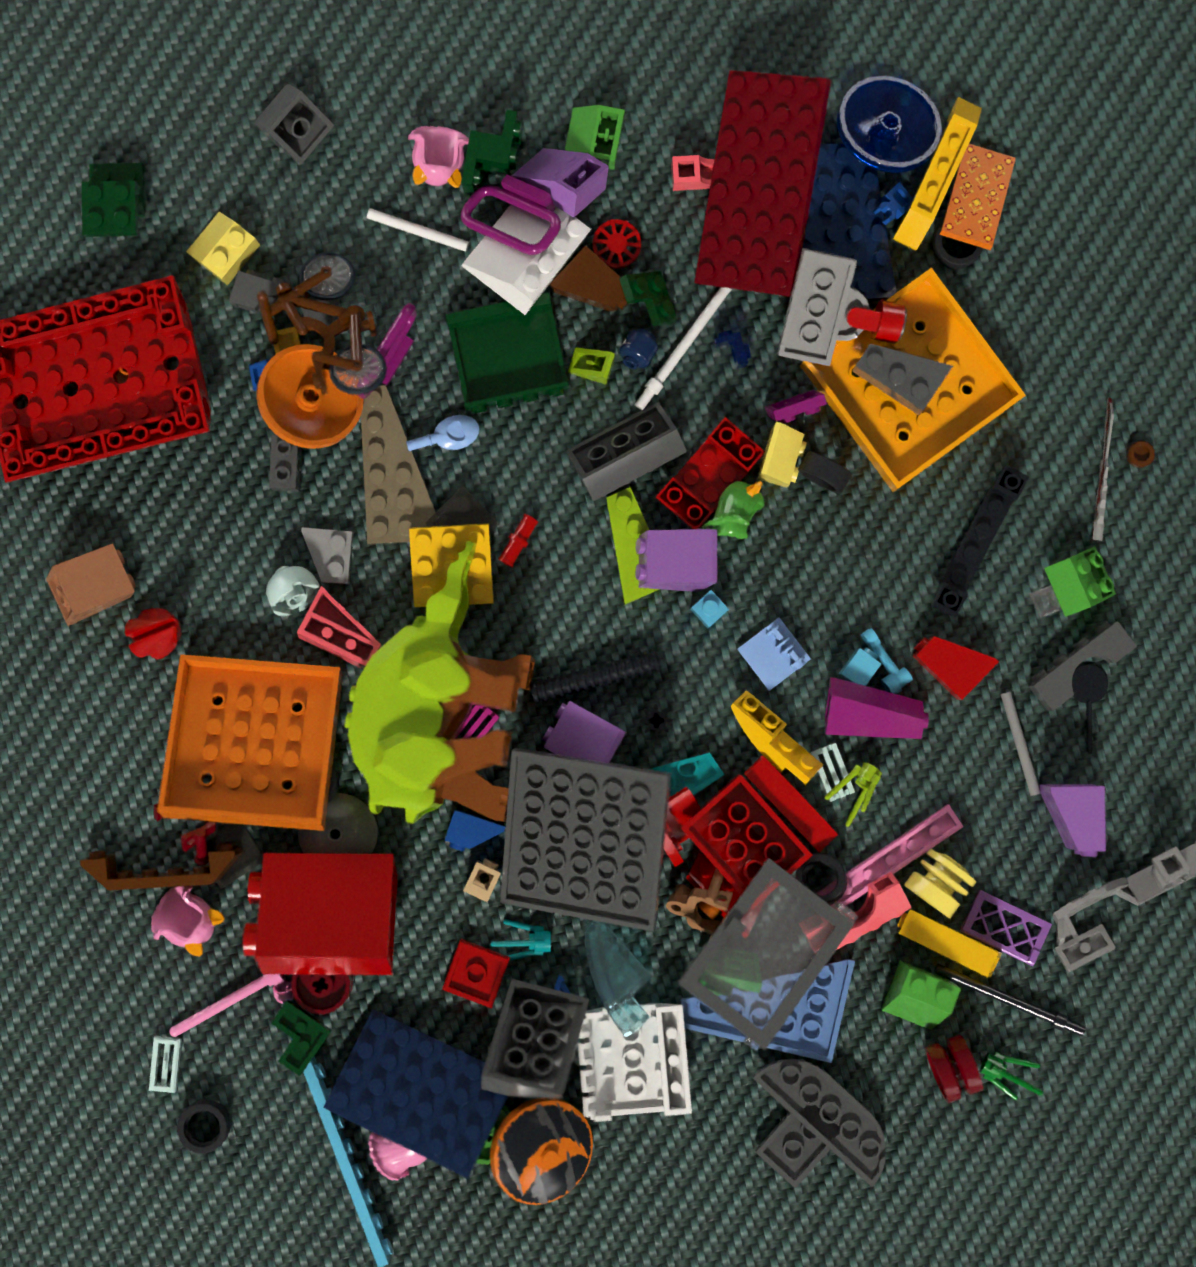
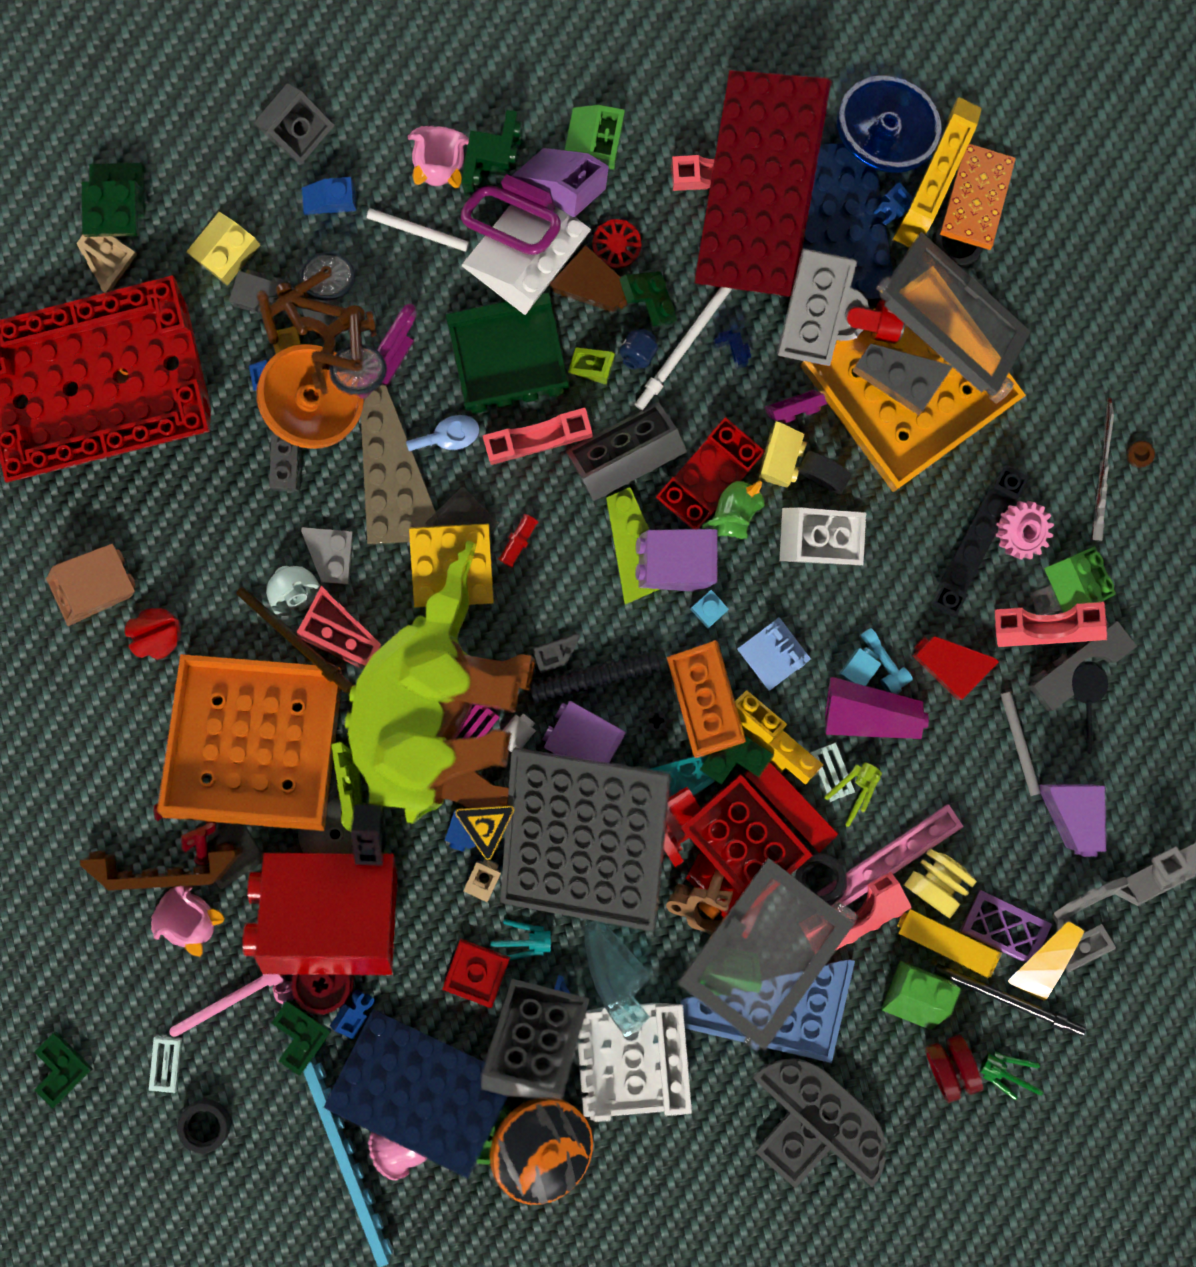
(66, 1066): none -> dark green plate
(106, 259): none -> tan wing
(329, 196): none -> blue slope
(329, 670): none -> dark brown bar
(348, 782): none -> lime wing
(351, 1017): none -> blue plate
(368, 834): none -> black brick
(485, 826): none -> black piece
(521, 731): none -> white brick
(539, 437): none -> coral arch
(555, 653): none -> dark grey tile
(706, 699): none -> orange tile
(748, 755): none -> dark green plate
(822, 536): none -> white slope
(955, 316): none -> door
(1011, 527): none -> bright pink gear
(1046, 966): none -> yellow sticker
(1079, 624): none -> coral arch

